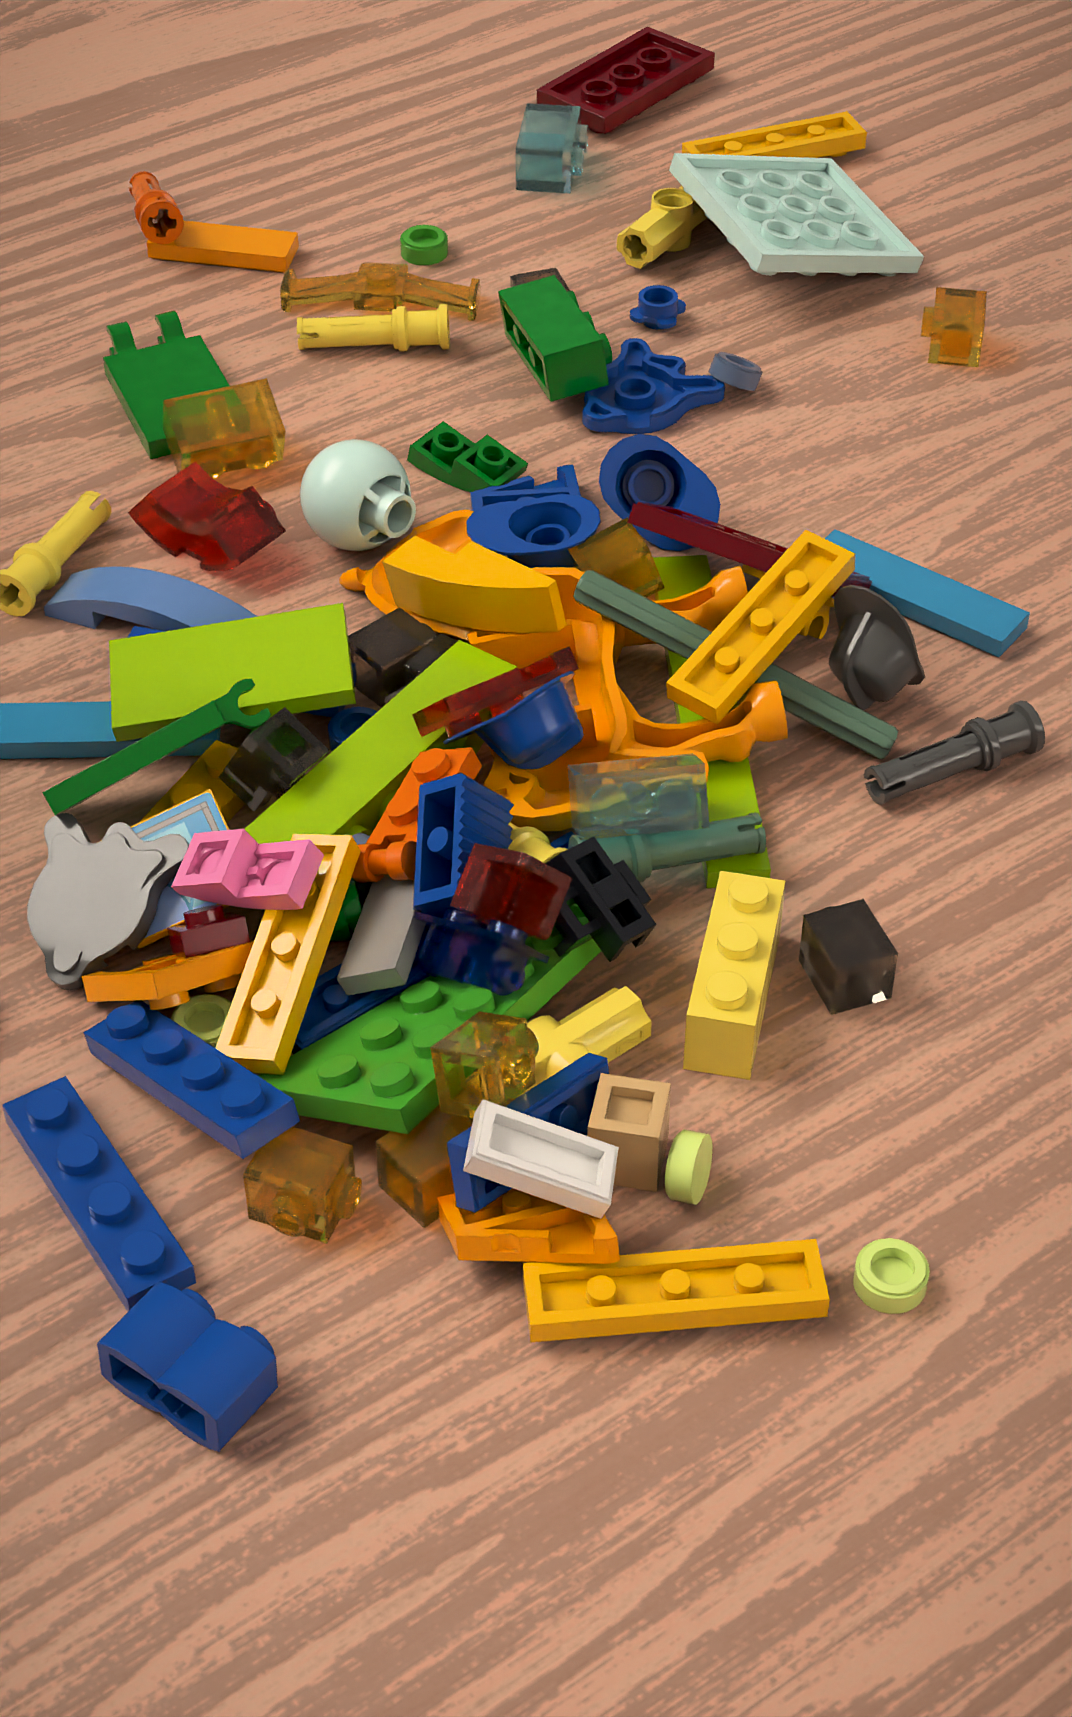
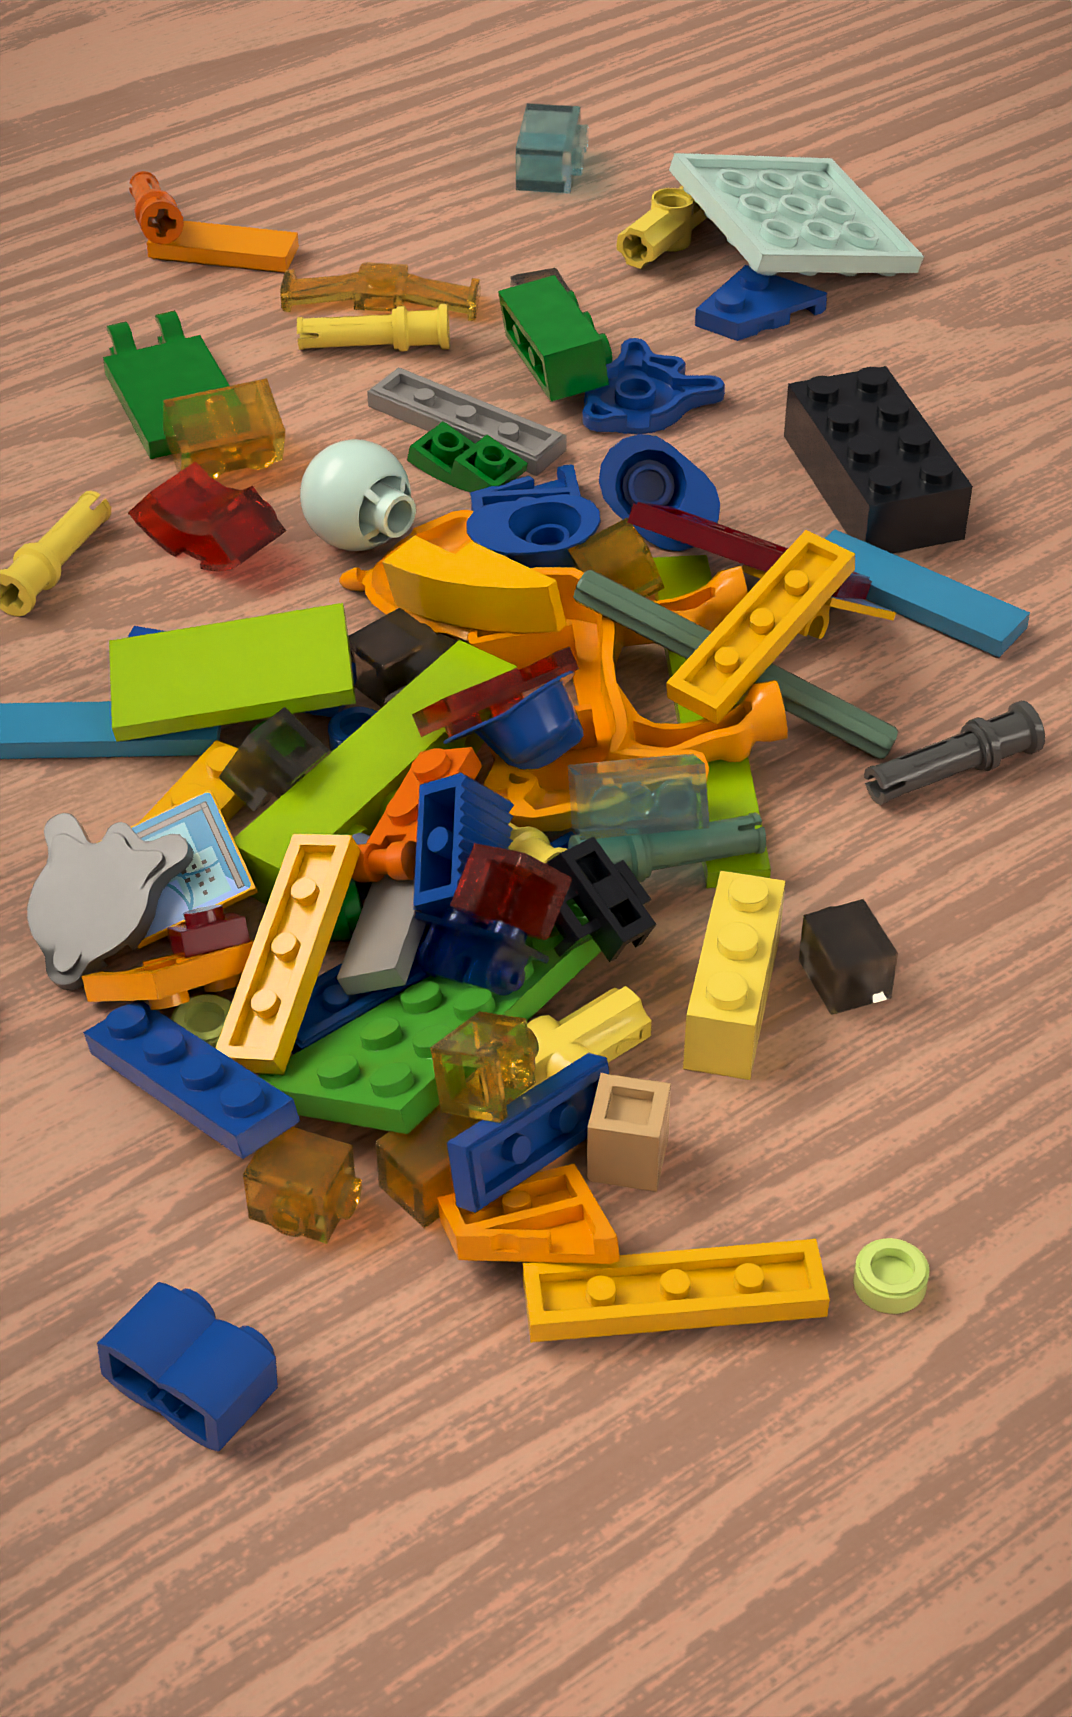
(97, 1192): blue plate -> none
(140, 598): medium blue slope -> none
(154, 748): green tile -> none
(239, 872): bright pink slope -> none
(424, 245): bright green tile -> none
(430, 403): none -> light grey tile
(541, 1159): white tile -> none
(628, 78): dark red plate -> none
(657, 307): blue plate -> none
(688, 1166): yellowish green tile -> none
(735, 371): sand blue tile -> none
(756, 303): none -> blue wing
(808, 138): yellow plate -> none
(873, 648): dark grey piece -> none
(877, 460): none -> black brick
(955, 326): clear yellow brick -> none

